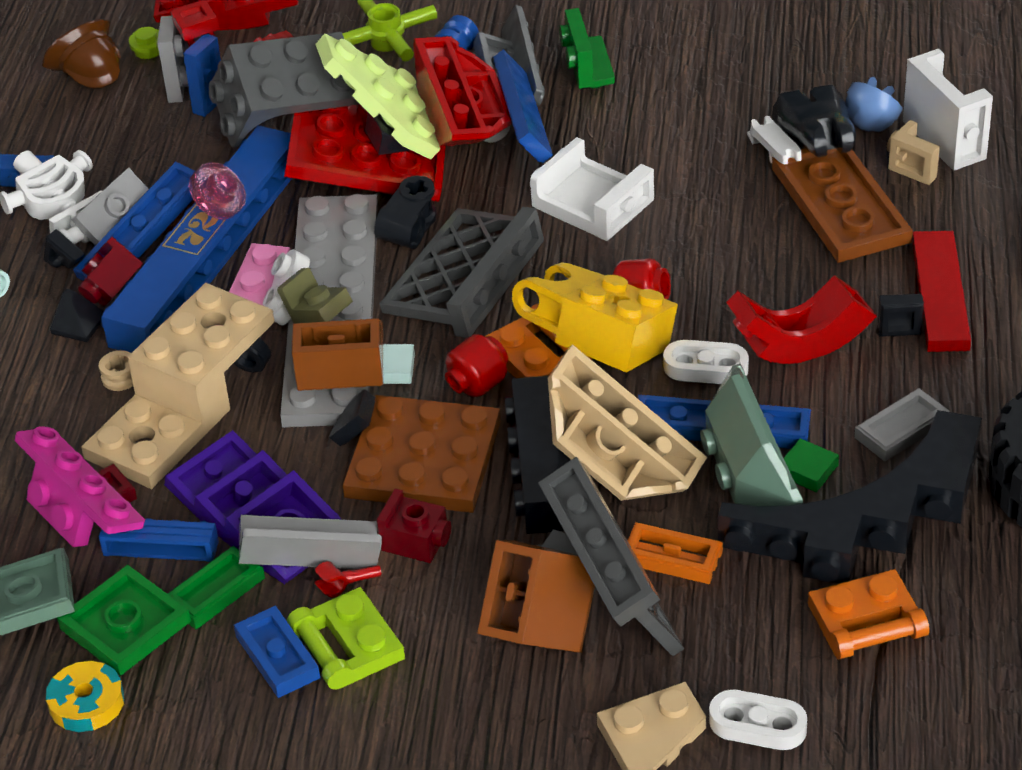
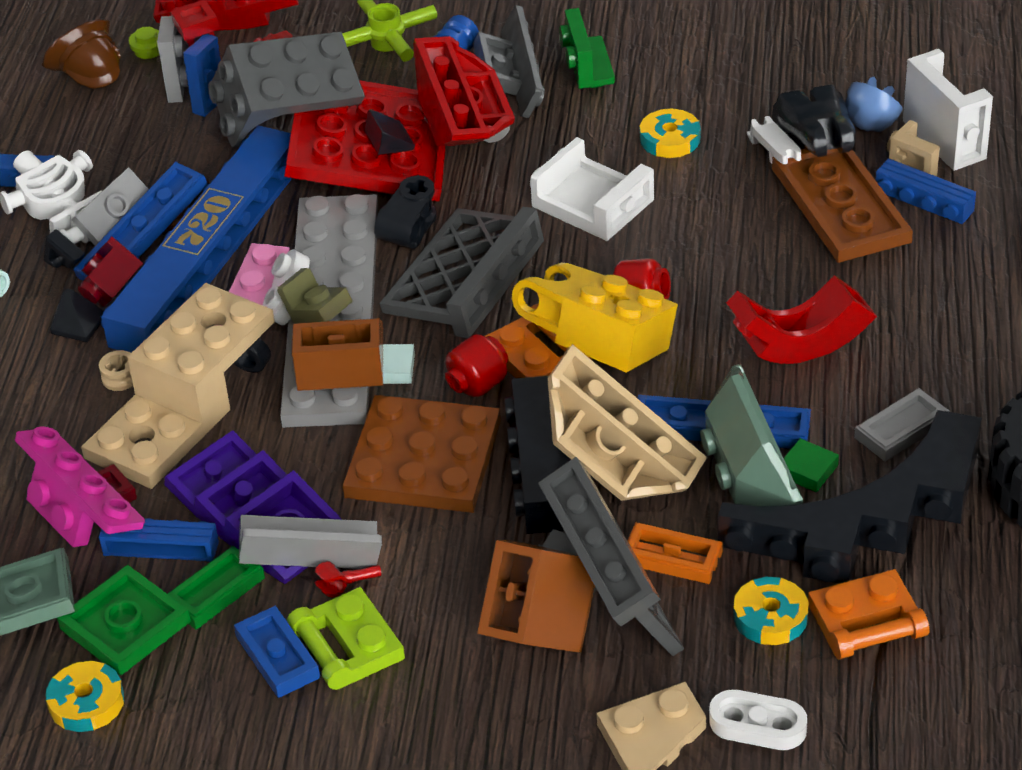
(217, 190): clear pink plate -> none
(354, 418): black tile -> none
(382, 92): yellowish green plate -> none
(413, 527): dark red brick -> none
(522, 107): blue tile -> none
(670, 133): none -> yellow piece
(702, 360): white plate -> none
(775, 626): none -> piece
(900, 315): black tile -> none
(926, 191): none -> blue piece
(942, 291): red tile -> none

